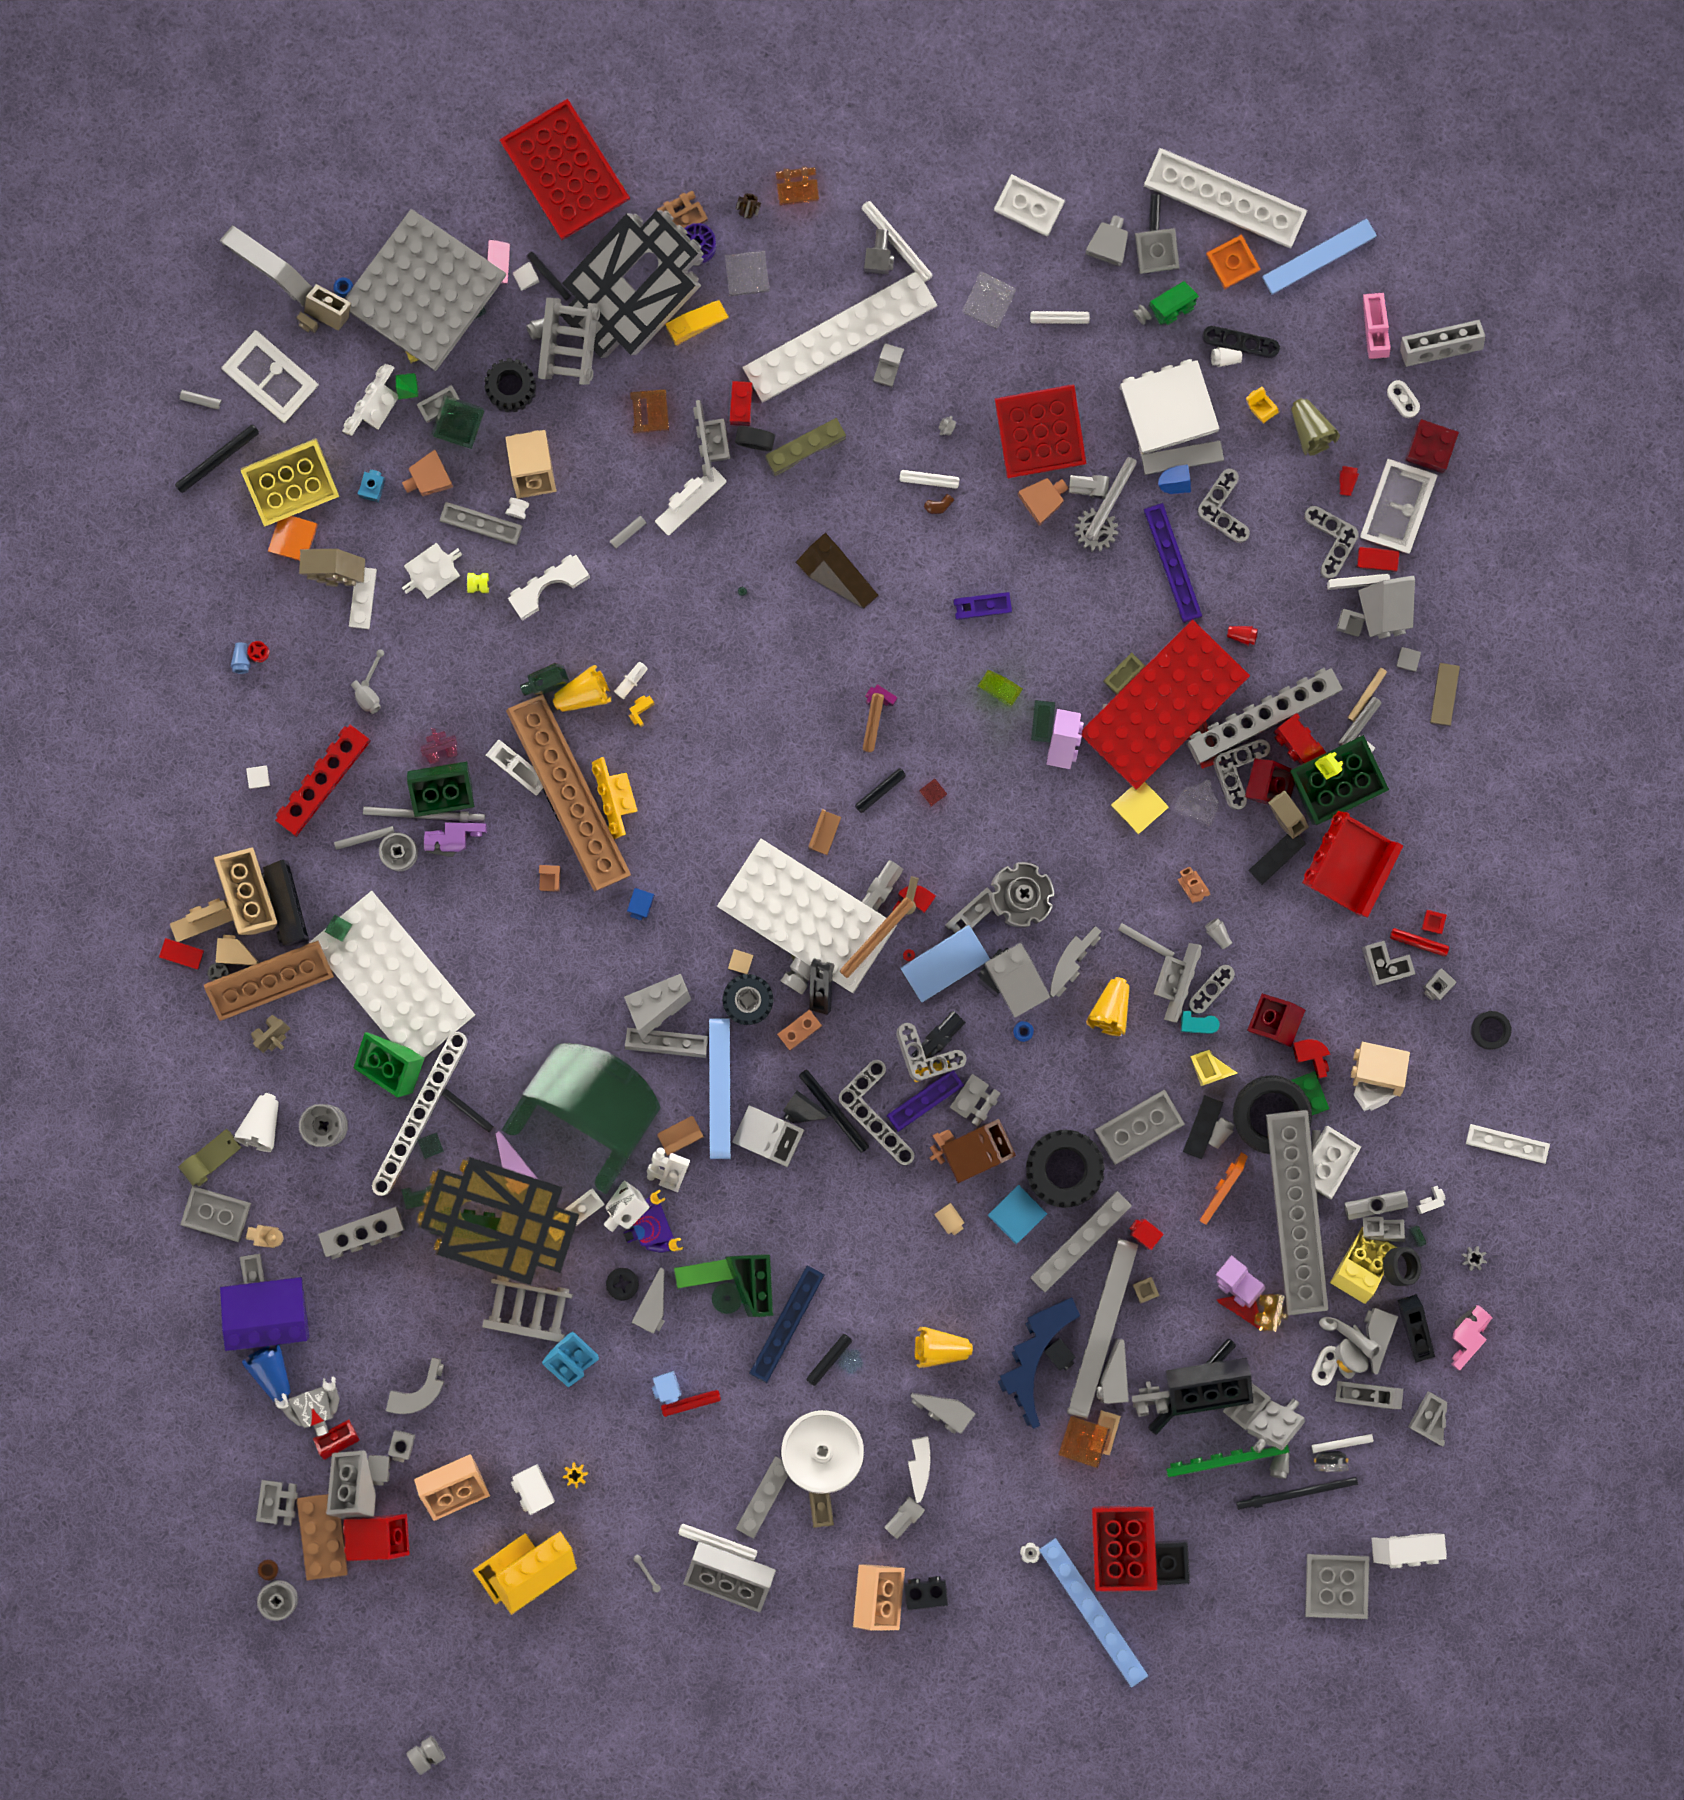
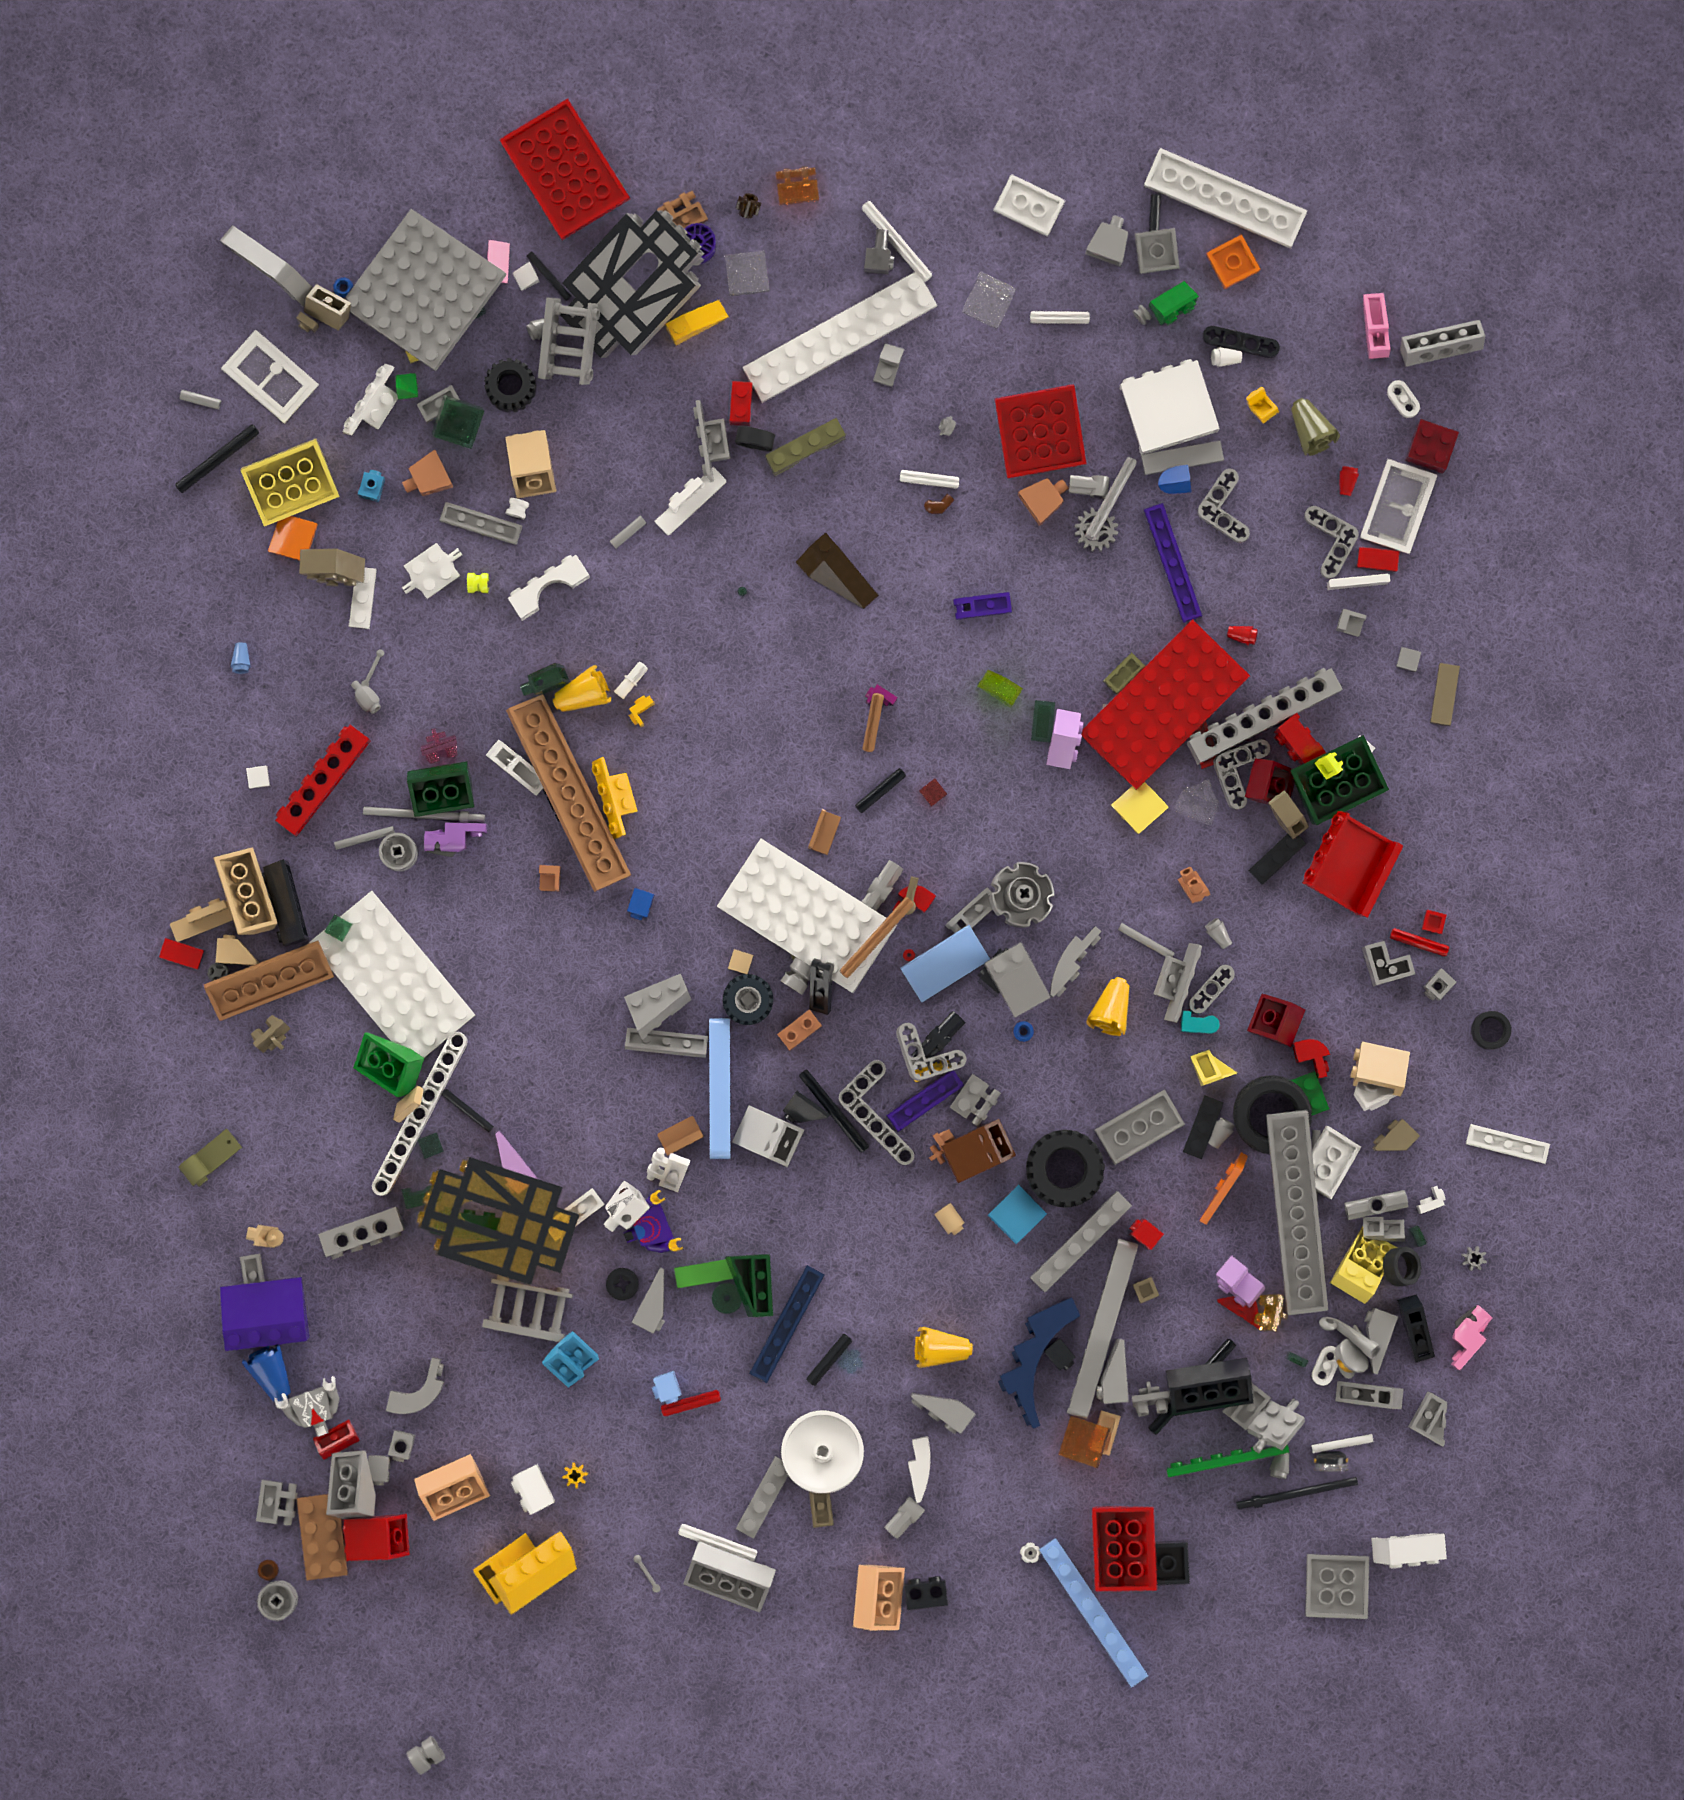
(215, 1214): light grey tile -> none
(256, 648): red wheel -> none
(259, 1124): white cone -> none
(311, 1125): light grey wheel -> none
(408, 1104): none -> tan tile
(595, 1096): clear green windscreen -> none
(656, 411): clear orange plate -> none
(1296, 1359): none -> tile
(1319, 256): light blue tile -> none
(1361, 721): light grey axle -> none
(1367, 694): tan bar -> none
(1389, 606): light grey slope -> none
(1398, 1137): none -> dark tan slope

